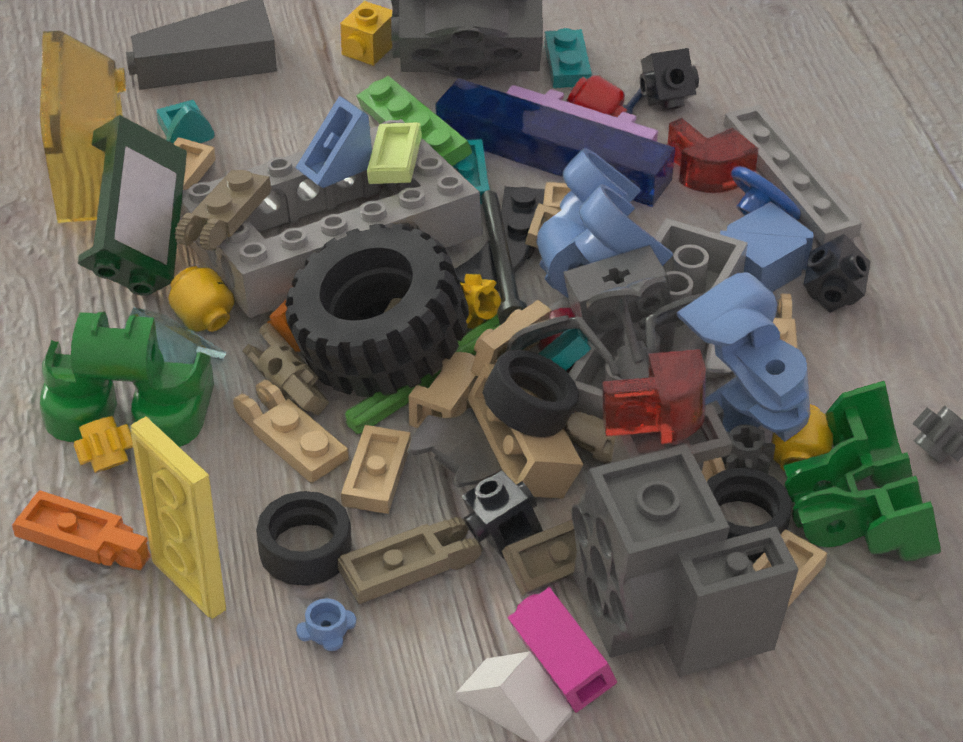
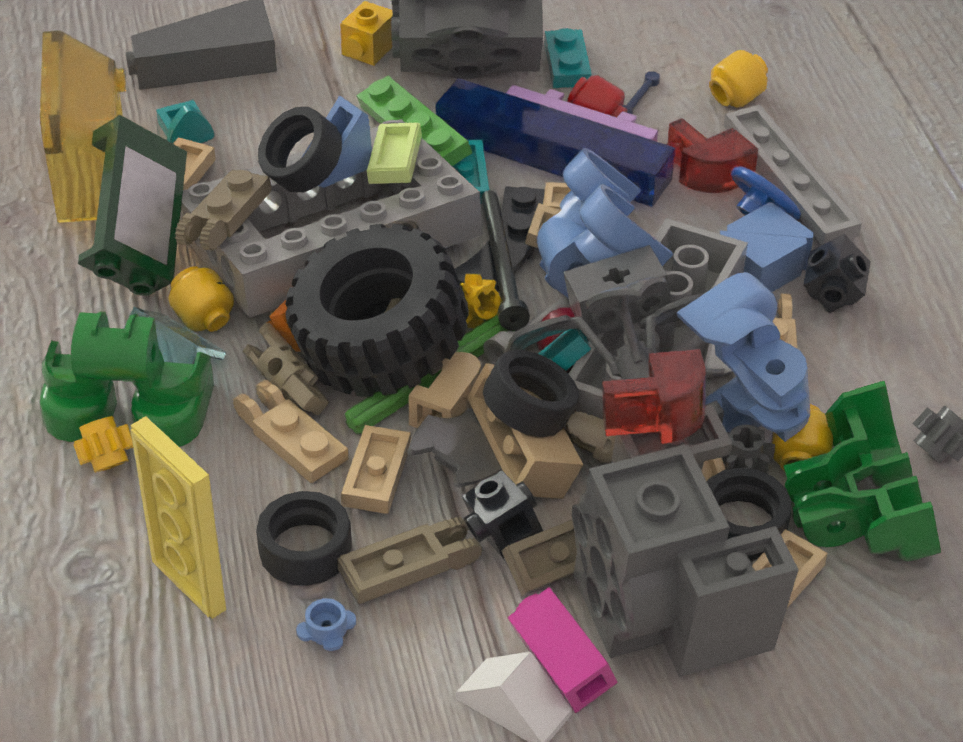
(81, 531): orange hinge -> none
(318, 160): none -> black tyre
(495, 342): tan plate -> none
(668, 78): black brick -> none
(738, 79): none -> yellow head

